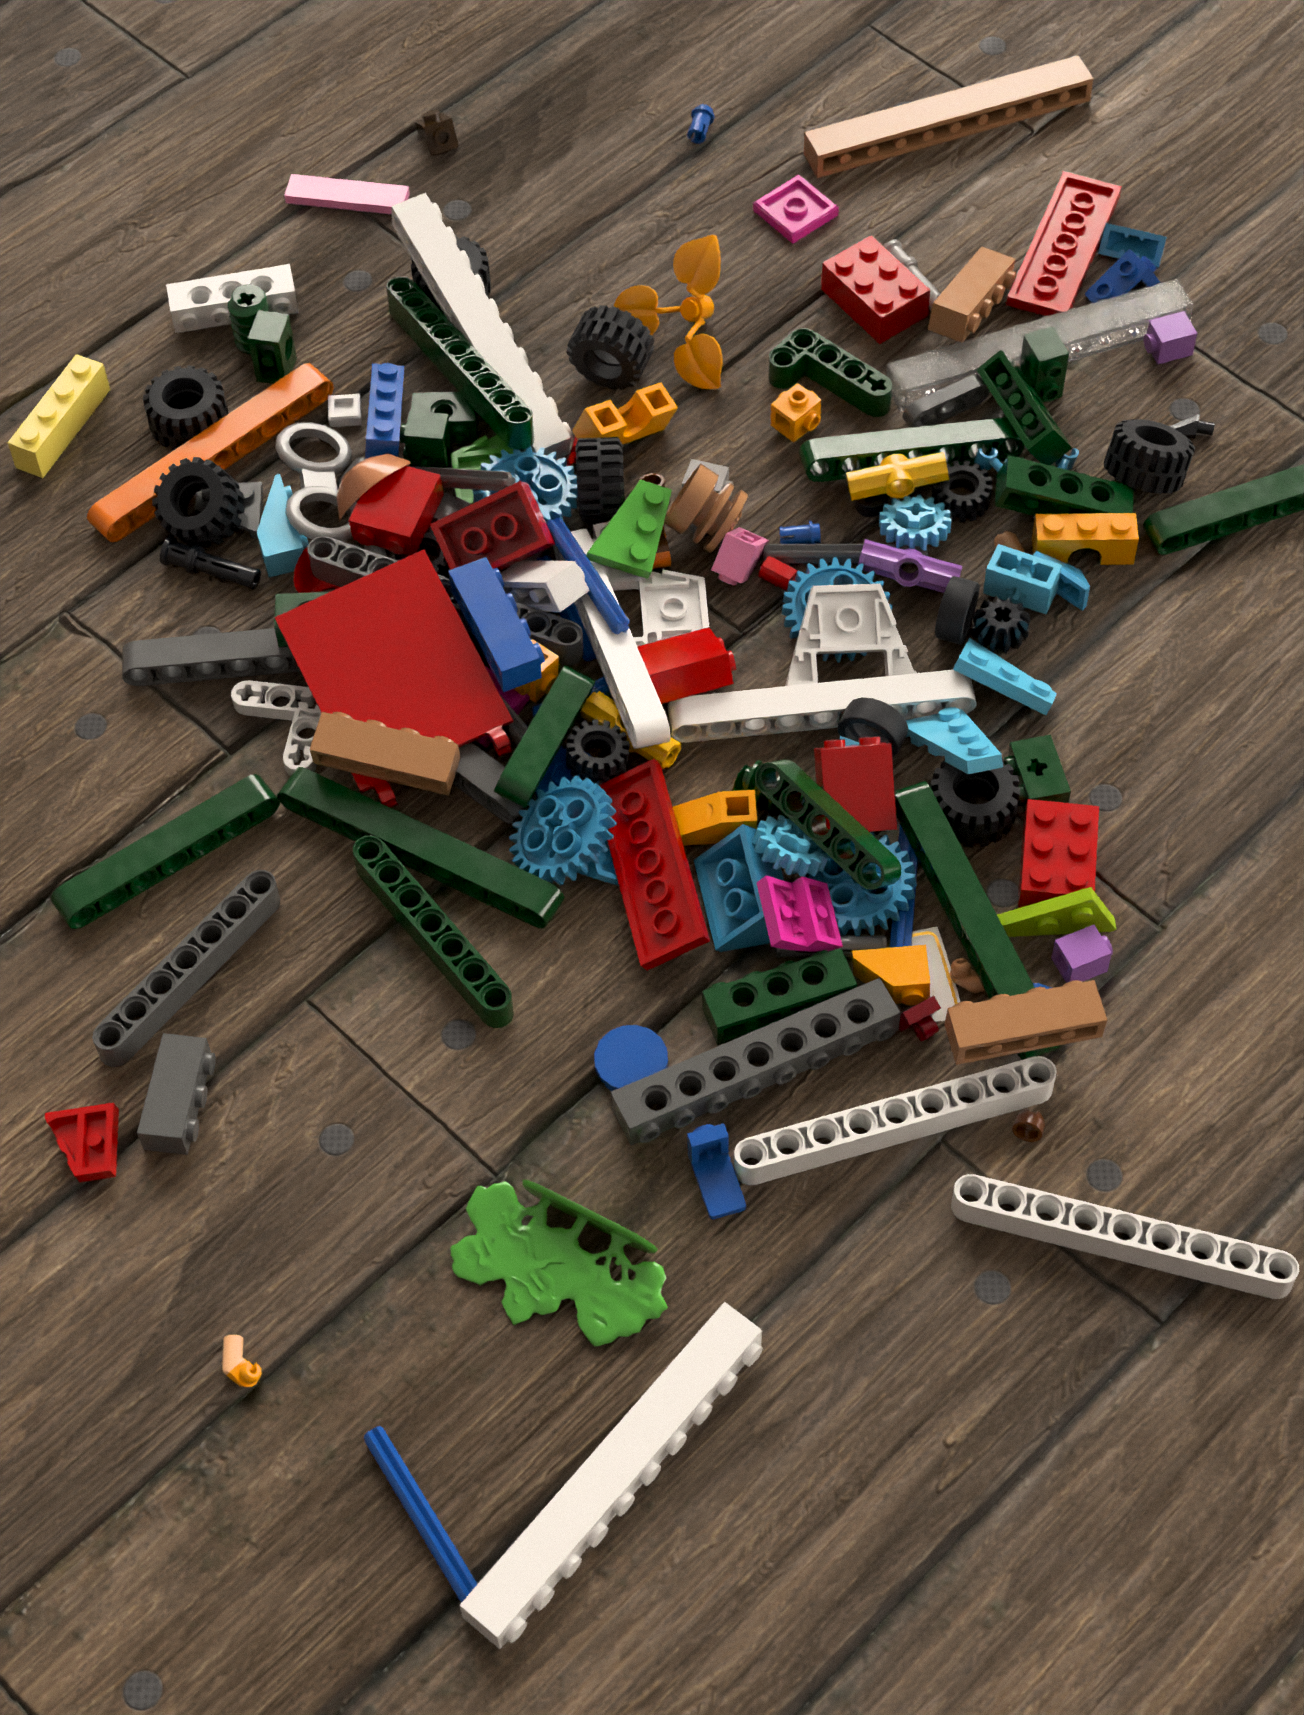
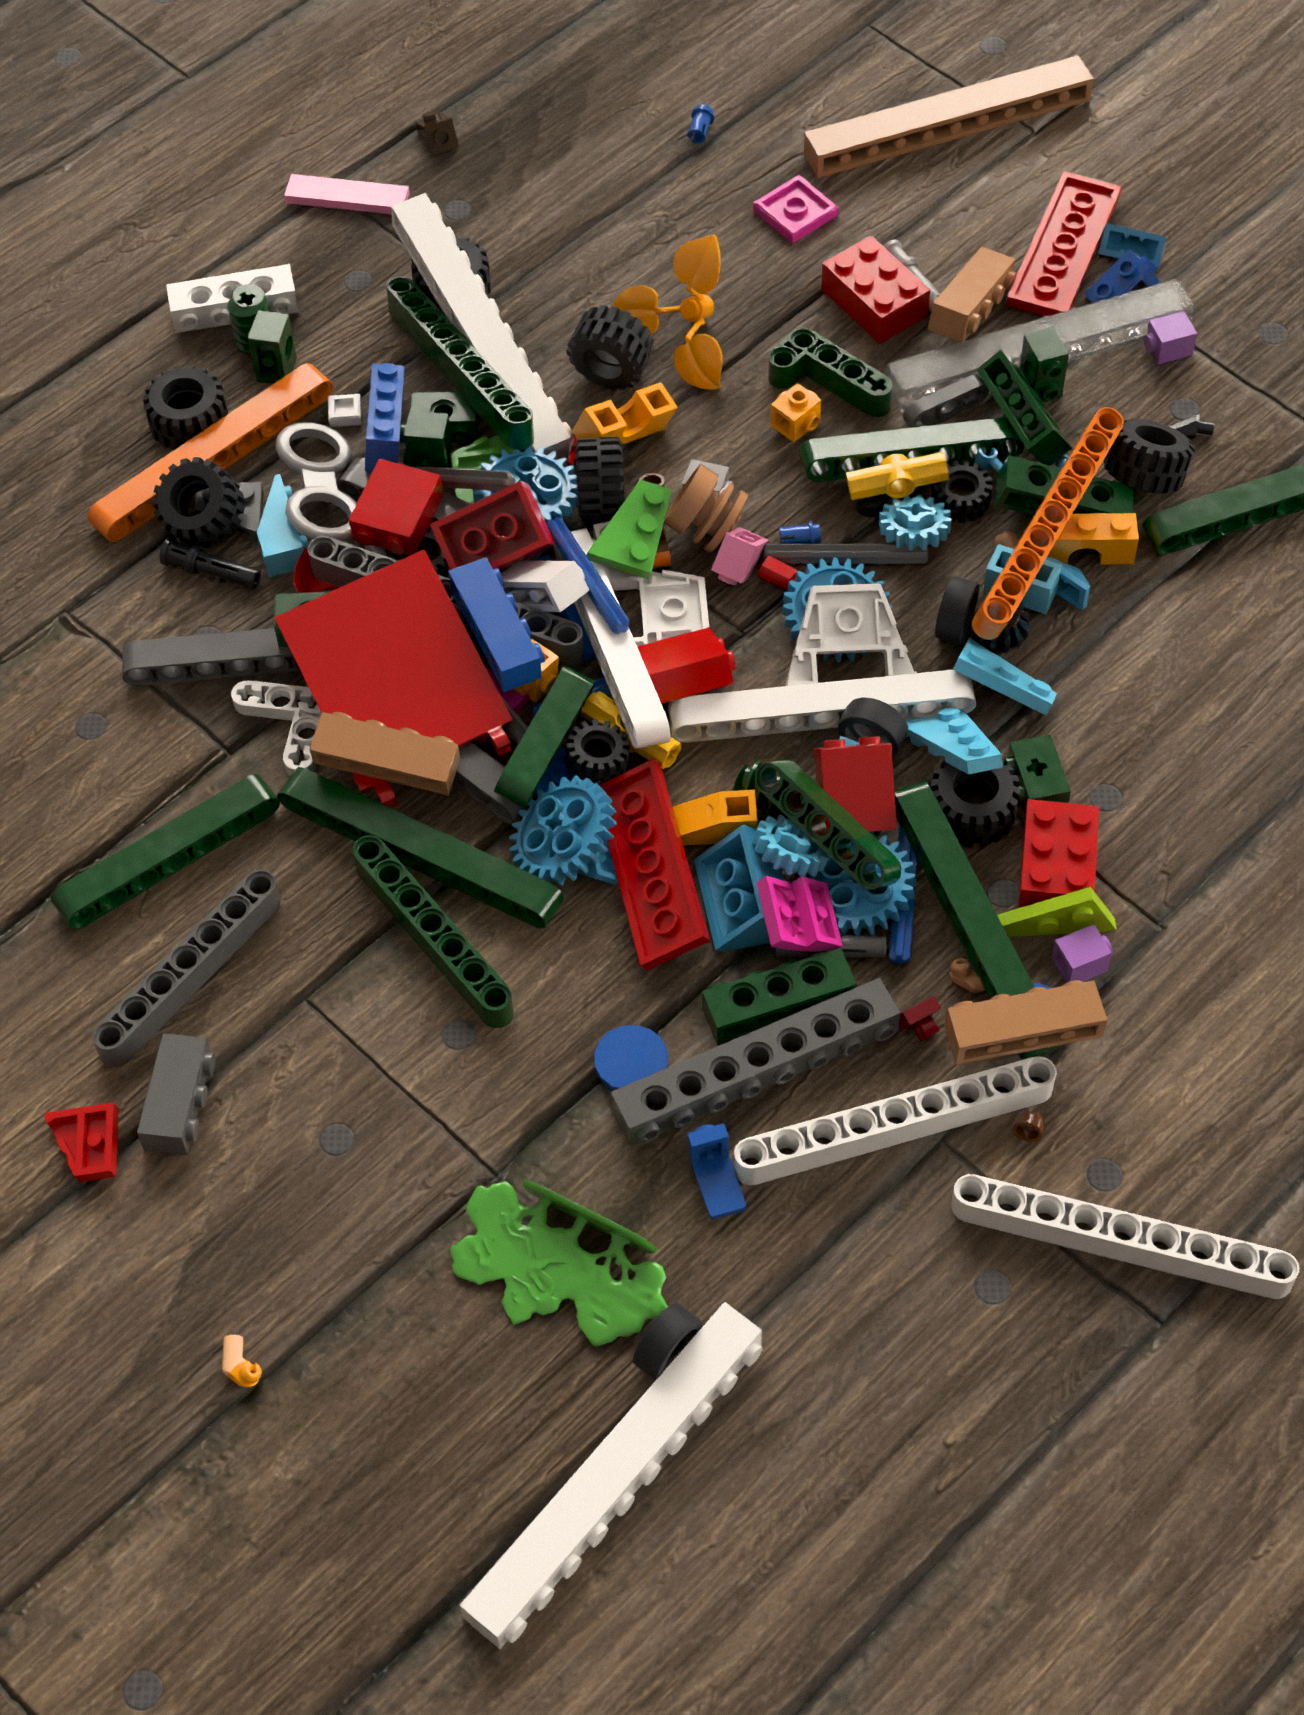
(59, 416): light yellow brick -> none
(363, 477): nougat piece -> none
(420, 1512): blue axle -> none
(665, 1339): none -> black tyre
(888, 560): medium lavender piece -> none
(900, 968): light orange slope -> none
(939, 970): white sticker -> none
(1047, 524): none -> orange beam

